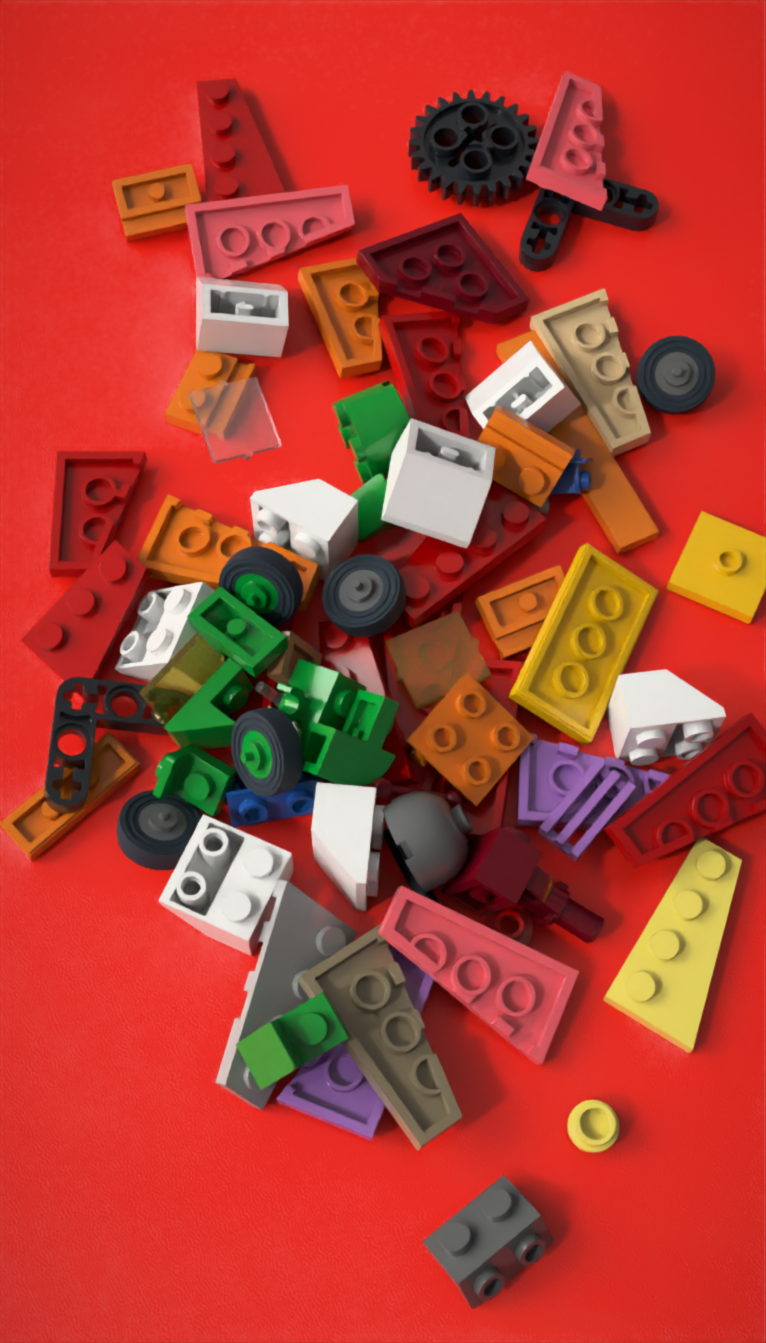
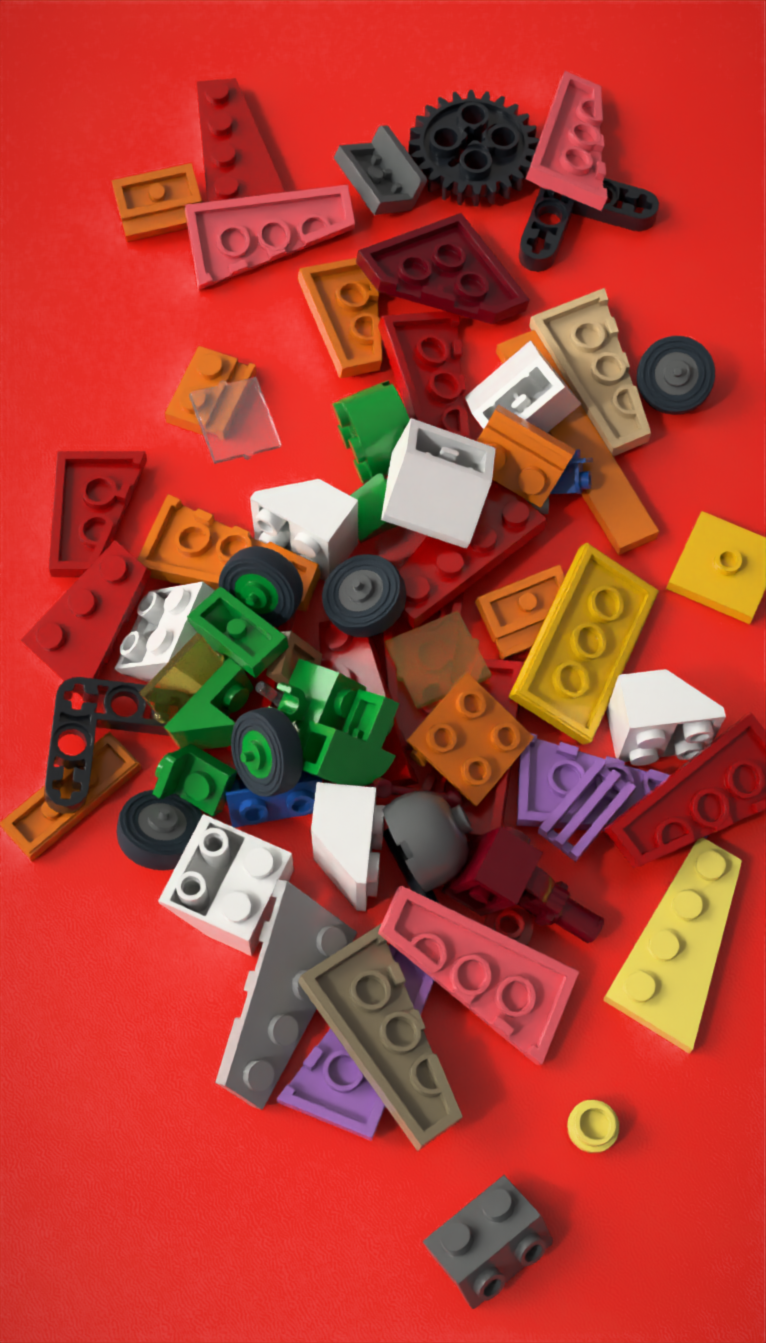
(241, 317): slope -> none
(293, 1040): green slope -> none
(382, 172): none -> dark grey bracket

